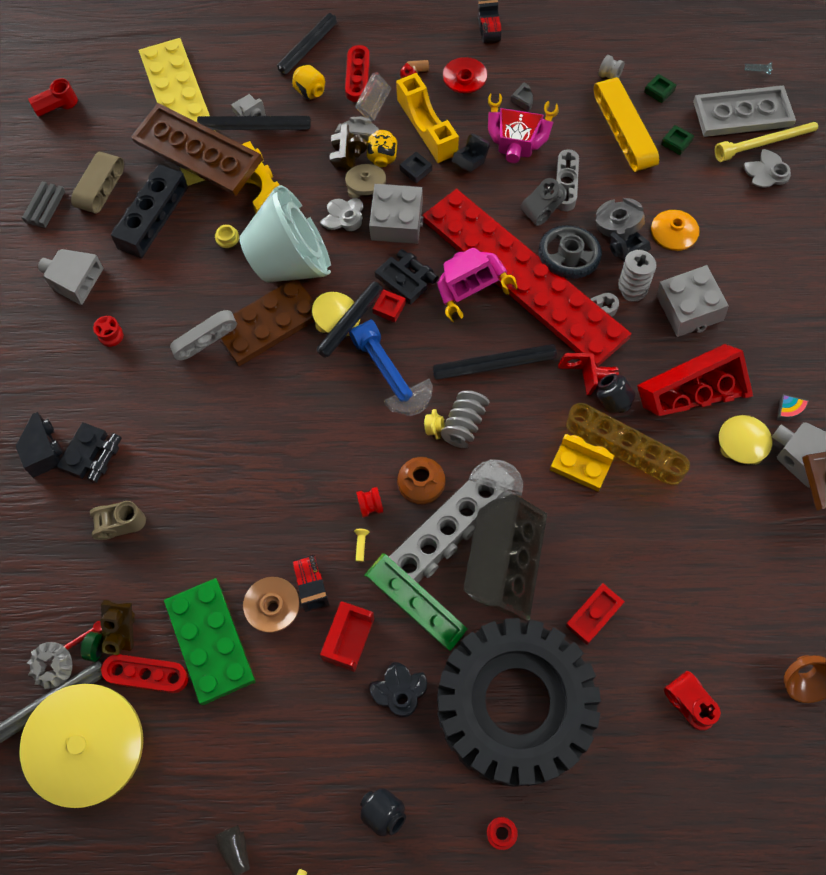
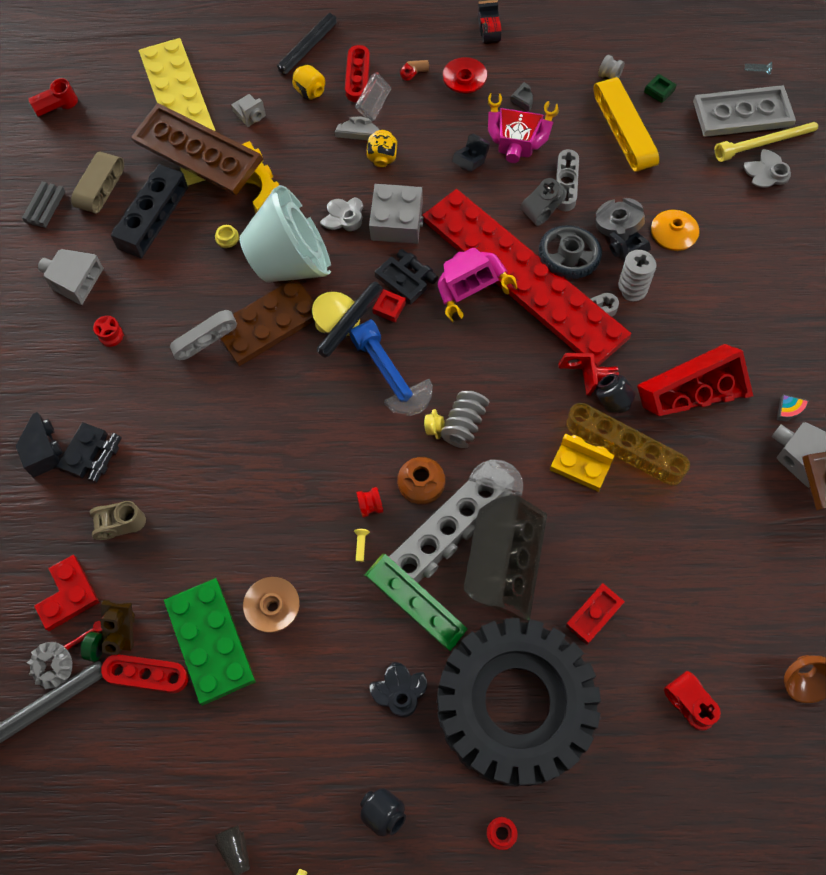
(73, 597): none -> red plate
(81, 745): light yellow dish -> none
(255, 122): black axle -> none
(310, 583): leg -> none
(347, 636): red panel -> none
(349, 148): dark brown hips -> none
(362, 178): dark tan piece -> none
(416, 167): black plate -> none
(437, 135): yellow arch -> none
(494, 361): black axle -> none
(677, 140): dark green tile -> none
(692, 301): light grey brick -> none
(745, 439): light yellow dish -> none

